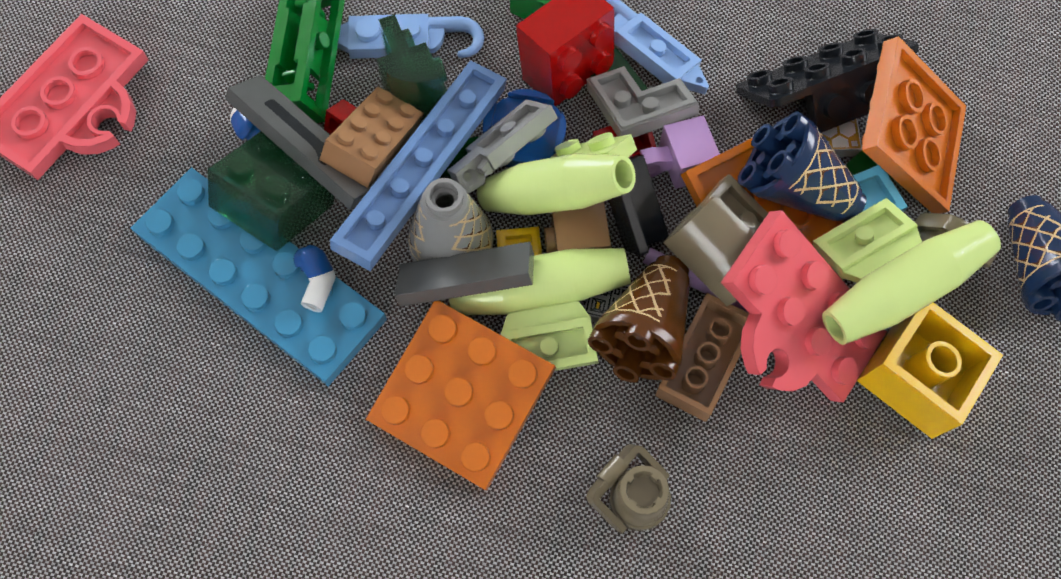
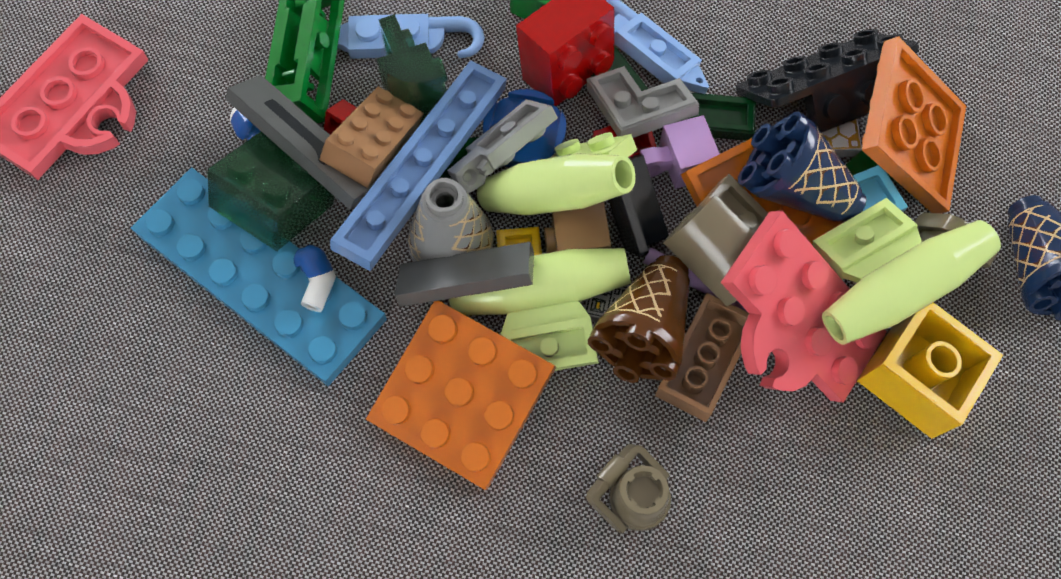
(727, 115): none -> dark green tile

